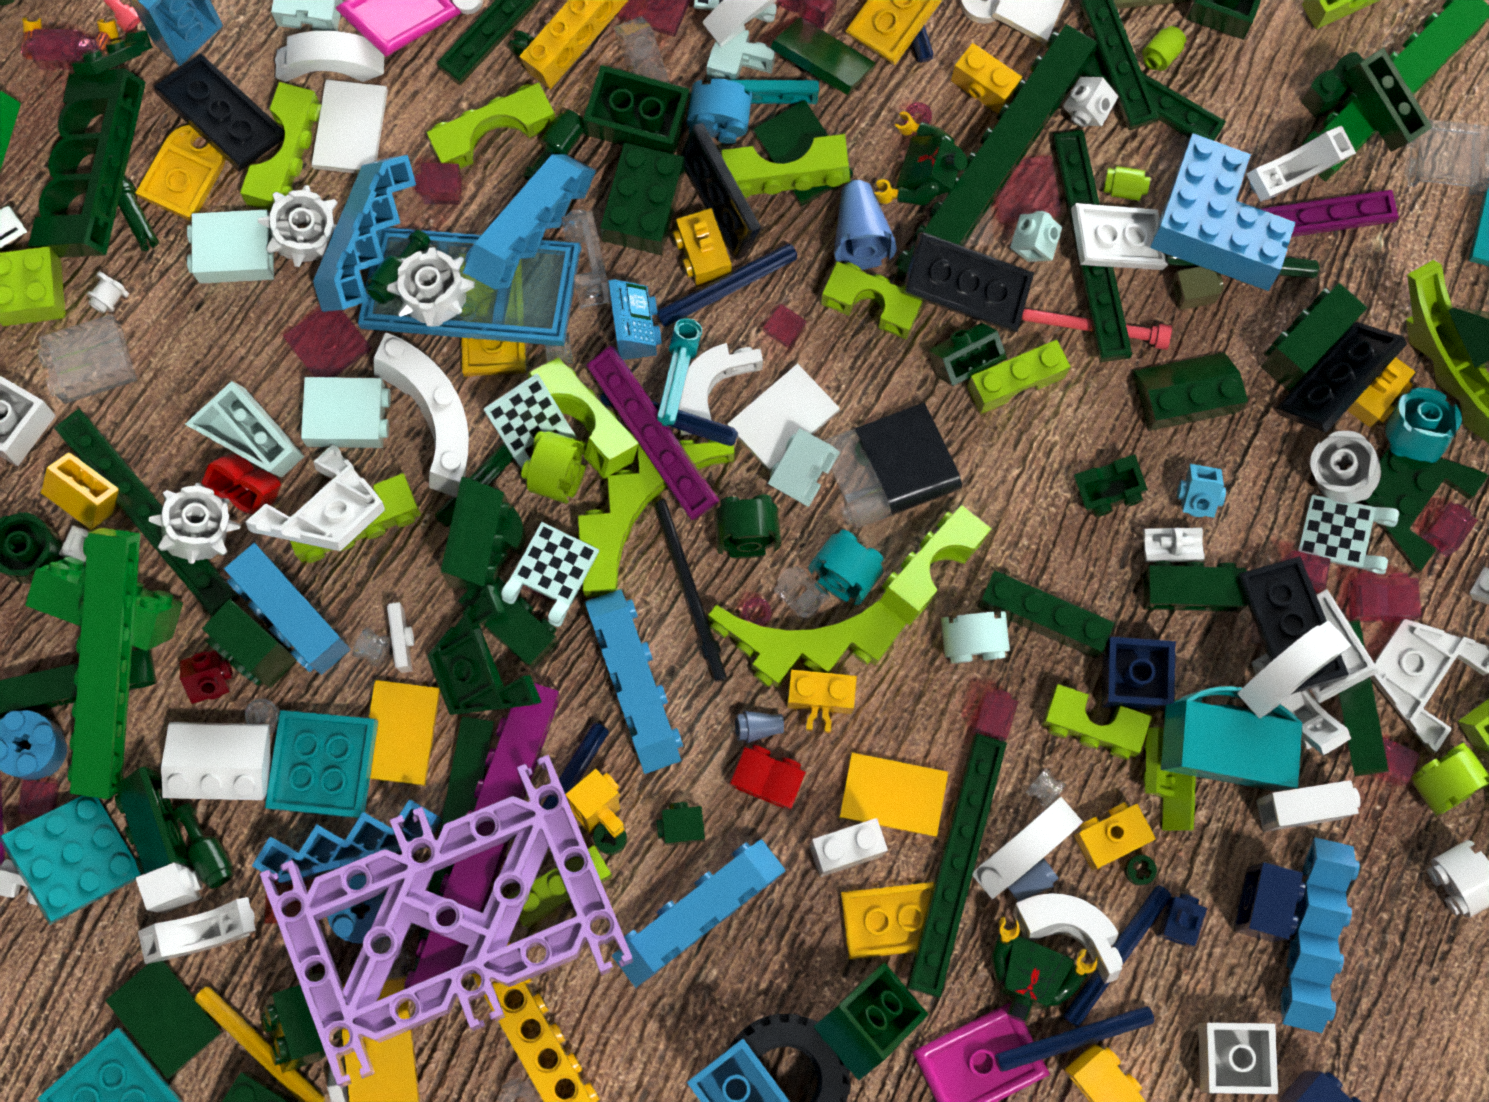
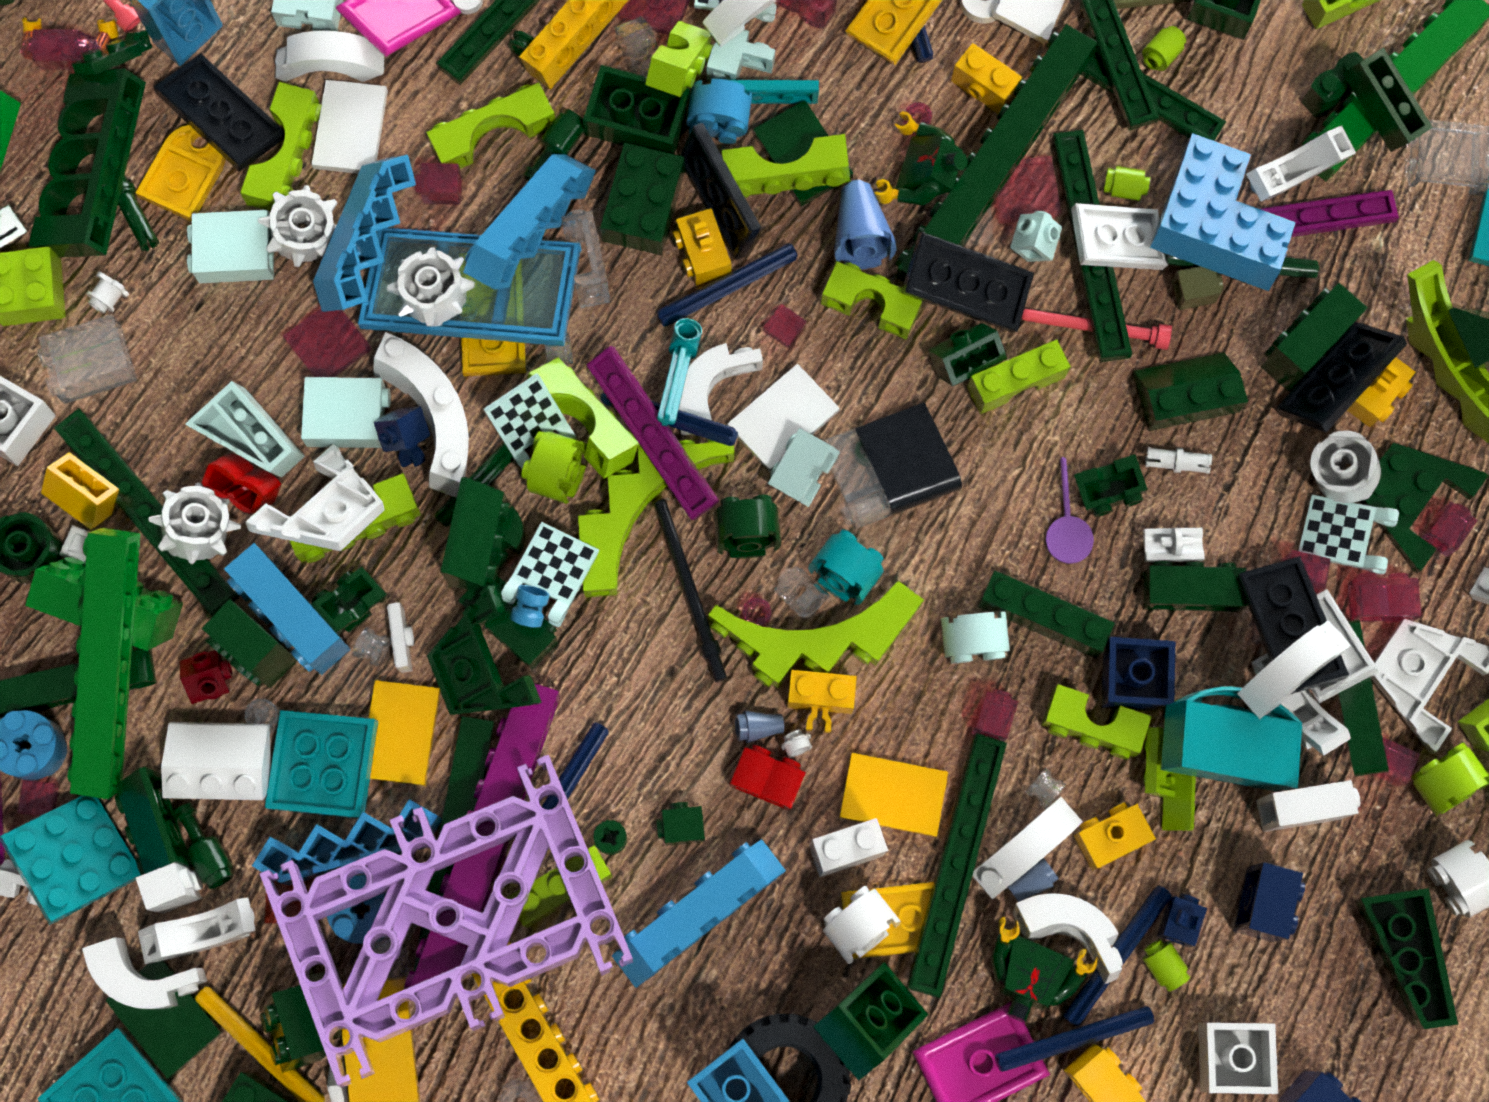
(118, 978): none -> white arch
(350, 602): none -> dark green cylinder
(388, 269): dark green piece -> none
(402, 432): none -> dark blue brick
(529, 606): none -> dark azure wheel
(596, 802): yellow brick -> none
(633, 320): dark azure slope -> none
(633, 681): dark azure brick -> none
(677, 65): none -> lime arch
(796, 743): none -> white plate
(823, 55): dark green tile -> none
(860, 924): none -> white brick
(913, 588): arch -> none
(1068, 537): none -> medium lavender piece
(1090, 101): white brick -> none
(1150, 867): dark green bush -> none
(1166, 965): none -> lime brick
(1178, 460): none -> white pin
(1201, 491): medium azure brick -> none
(1315, 950): dark azure brick -> none
(1412, 951): none -> dark green wedge
(1422, 425): teal brick -> none

